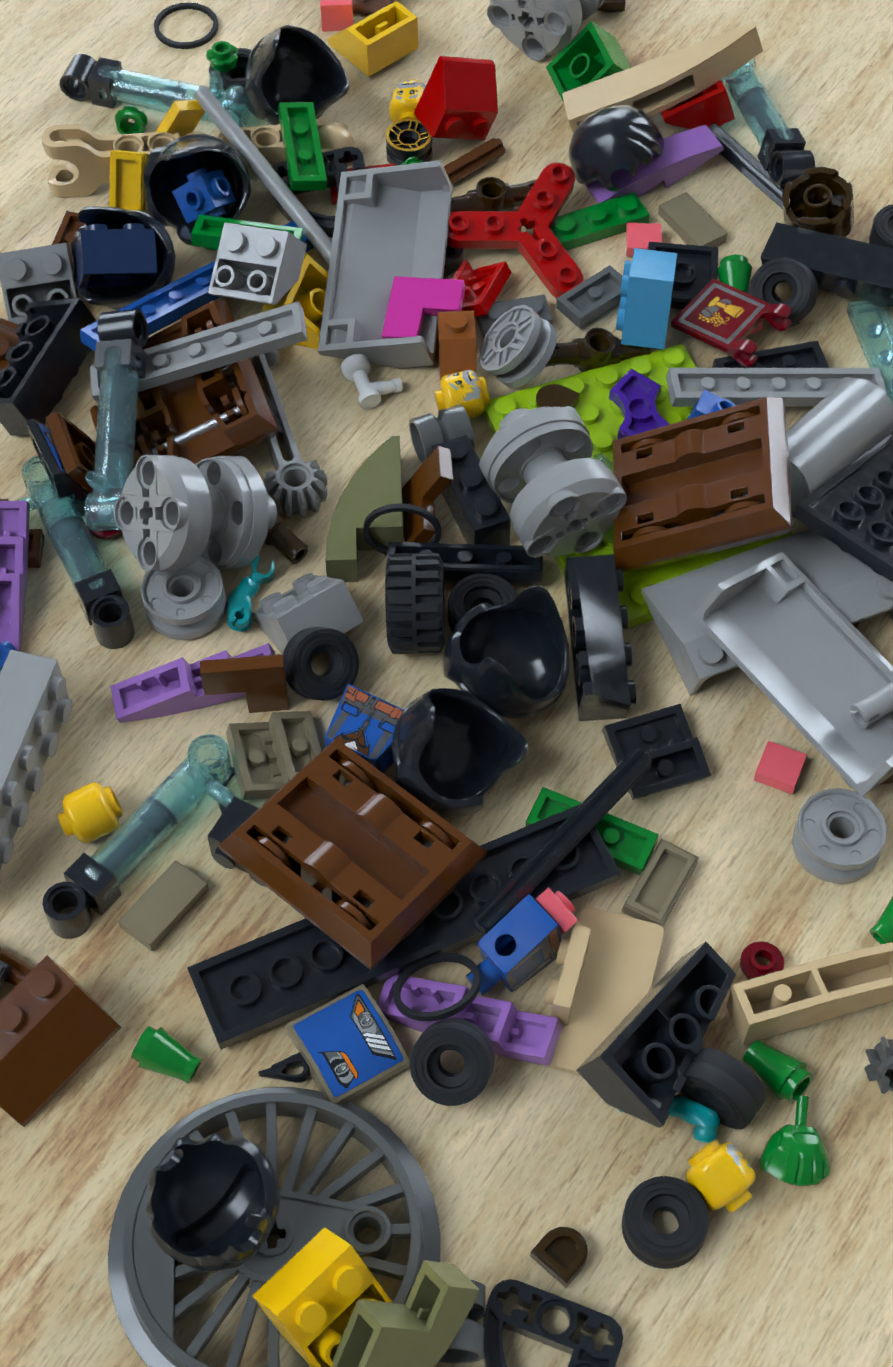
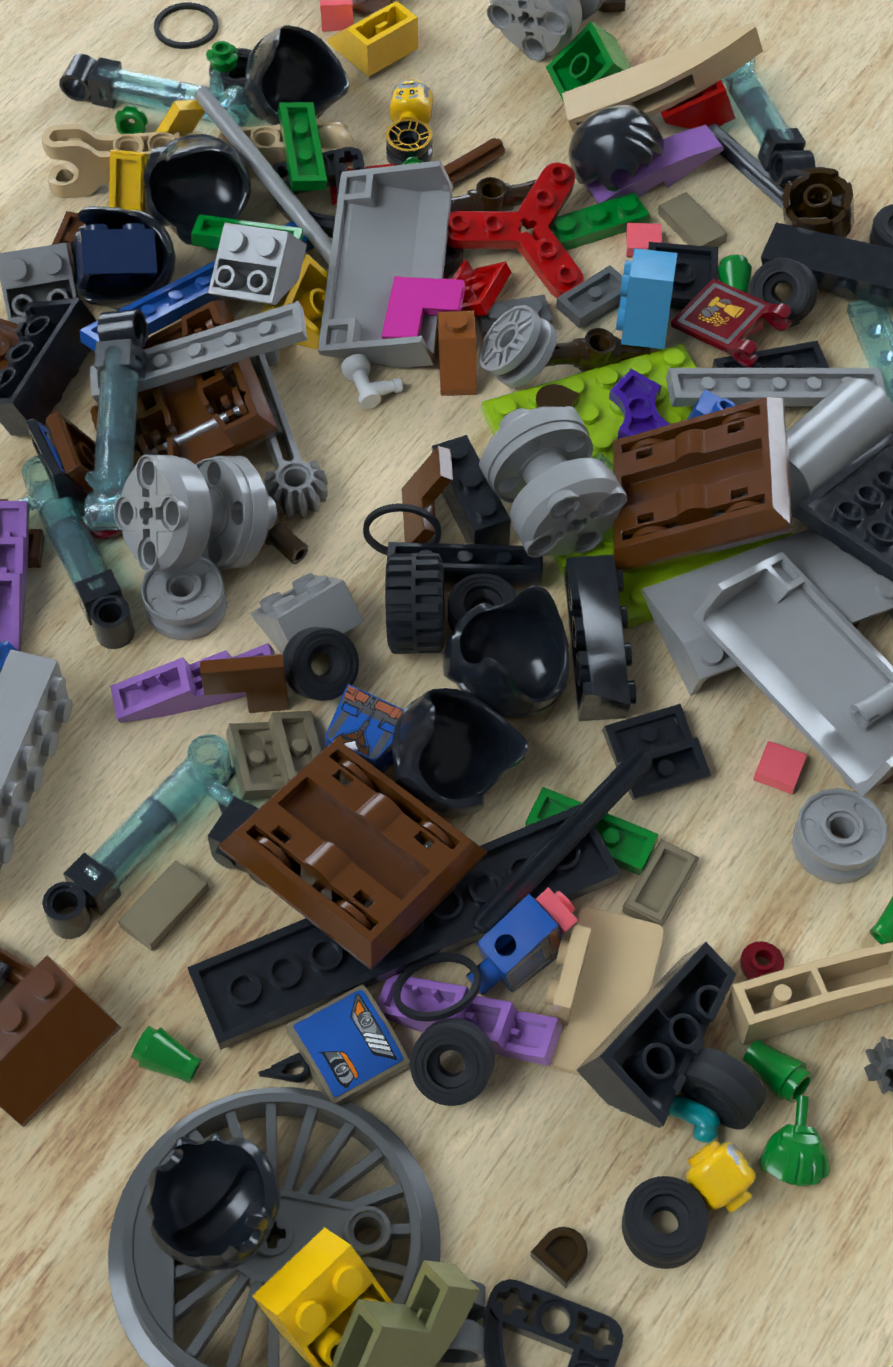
(90, 812): yellow head -> none
(204, 195): blue brick -> none
(239, 601): teal arm -> none
(371, 487): olive slope -> none
(429, 430): dark grey wheel -> none
(459, 99): red slope -> none
(463, 389): yellow head -> none

